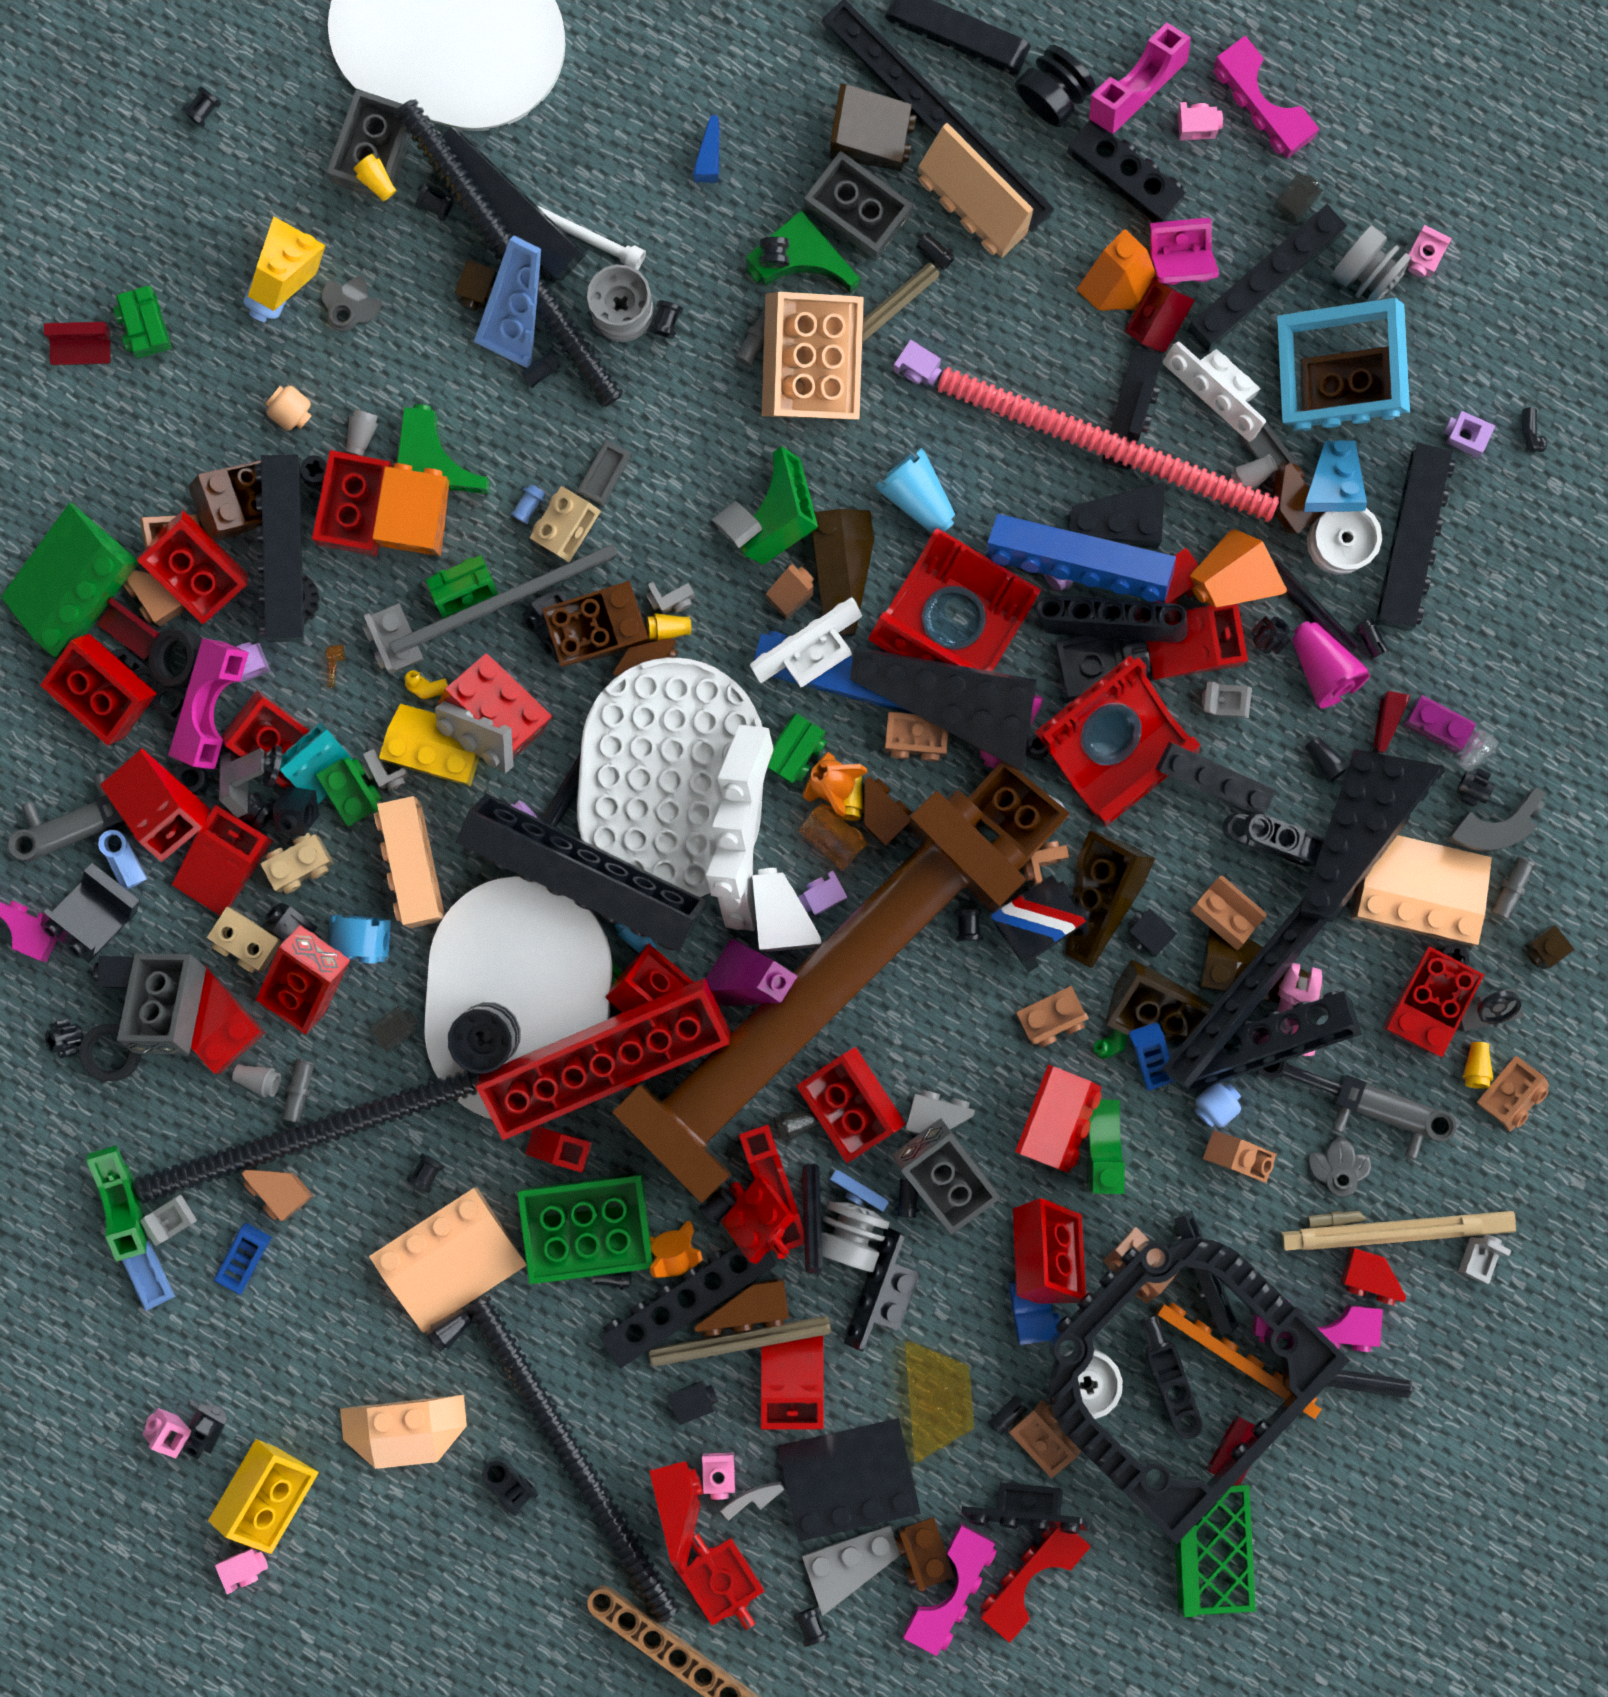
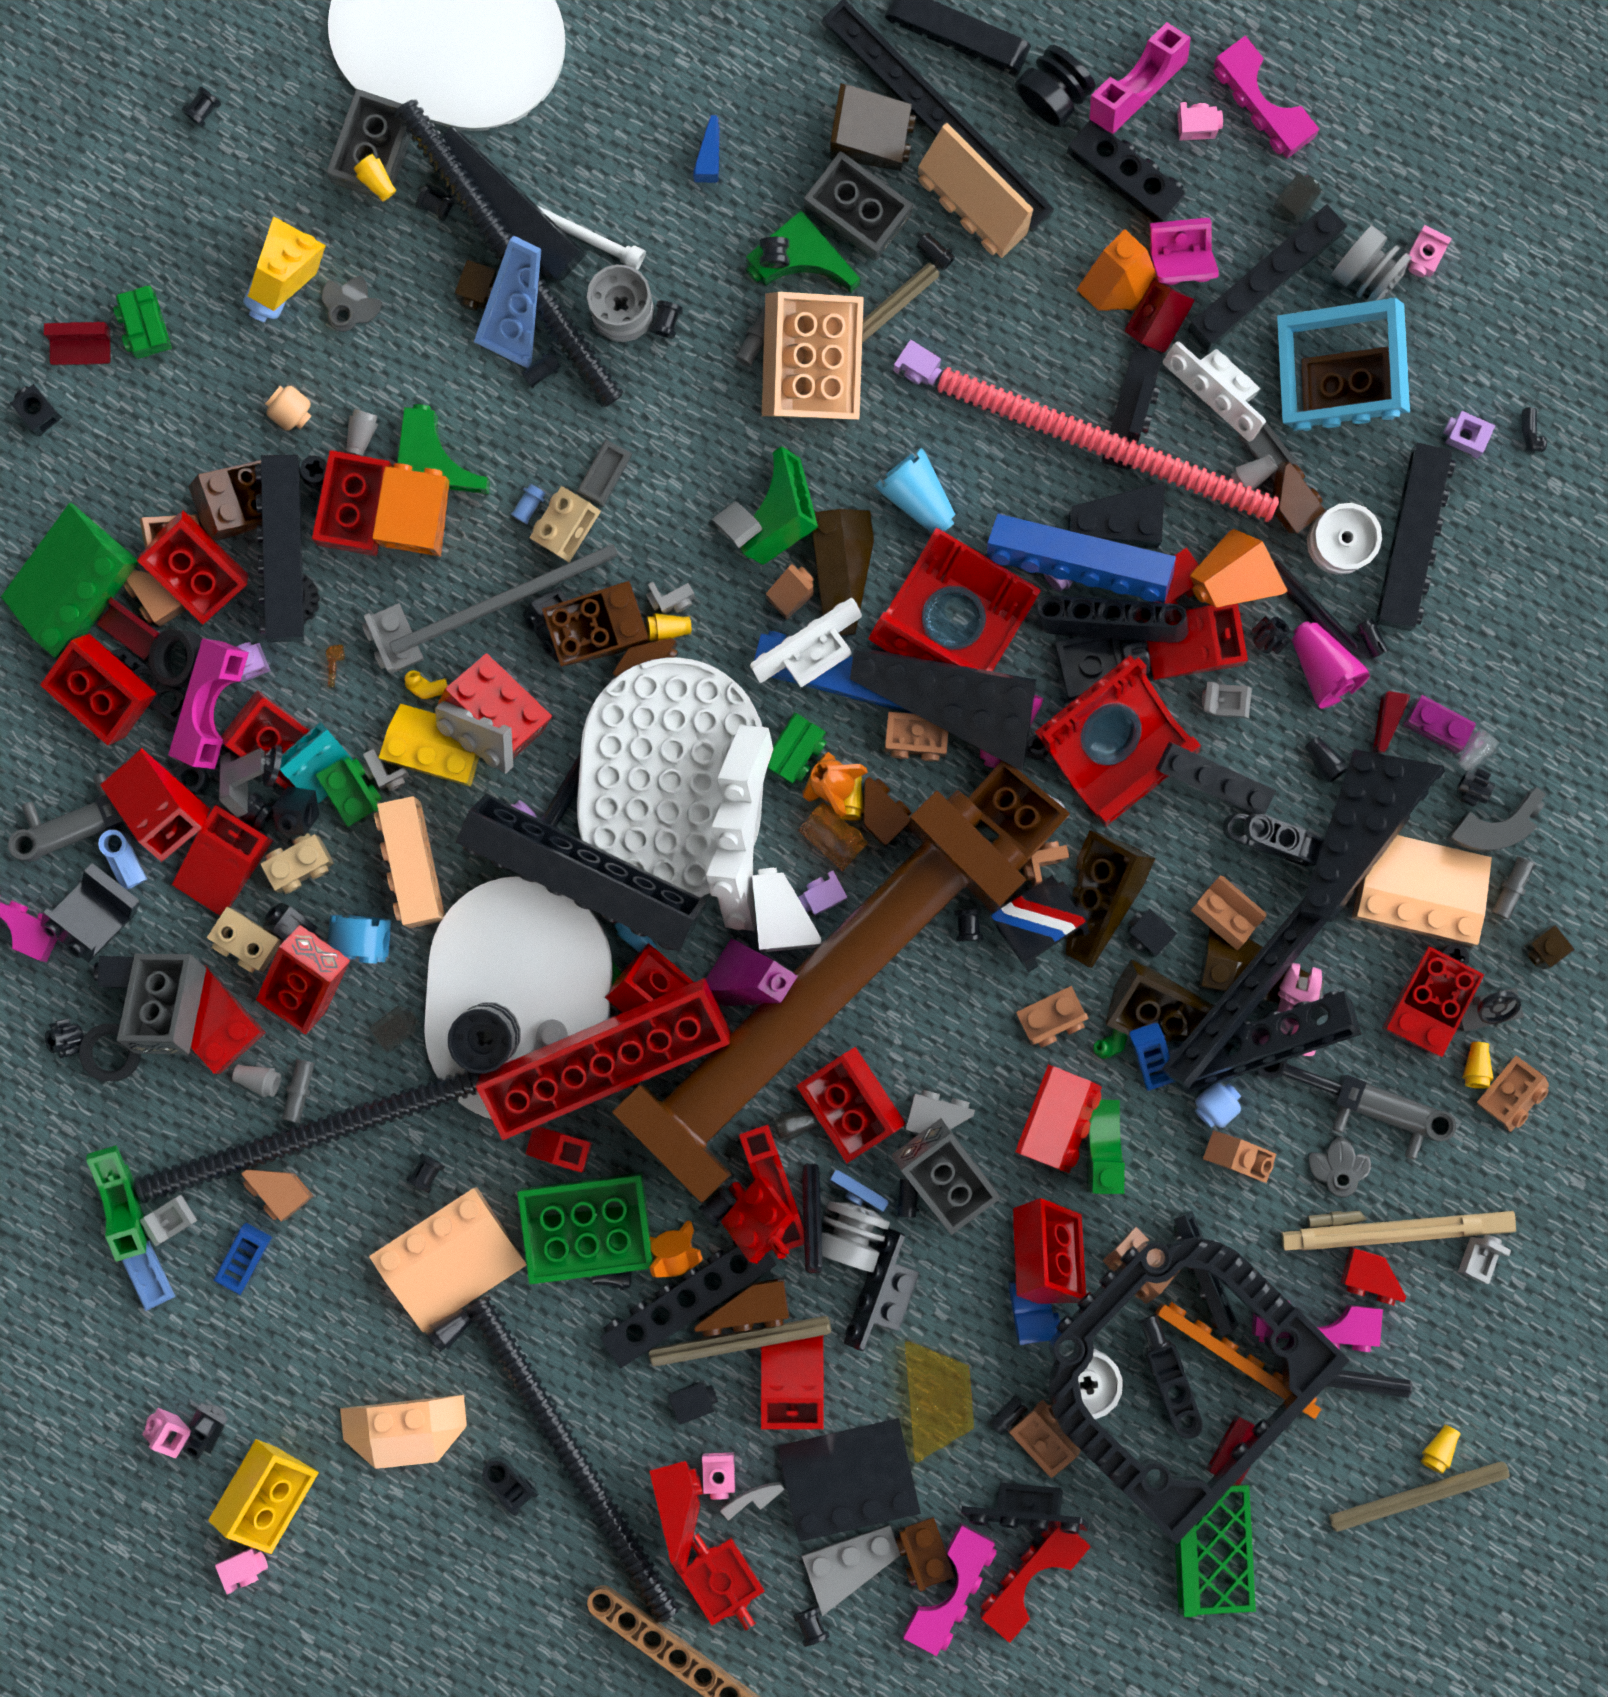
(44, 418): none -> black brick
(461, 586): green brick -> none
(550, 1032): none -> light grey plate
(1337, 480): dark azure wing -> none
(1419, 1496): none -> dark tan axle
(1441, 1449): none -> yellow cone

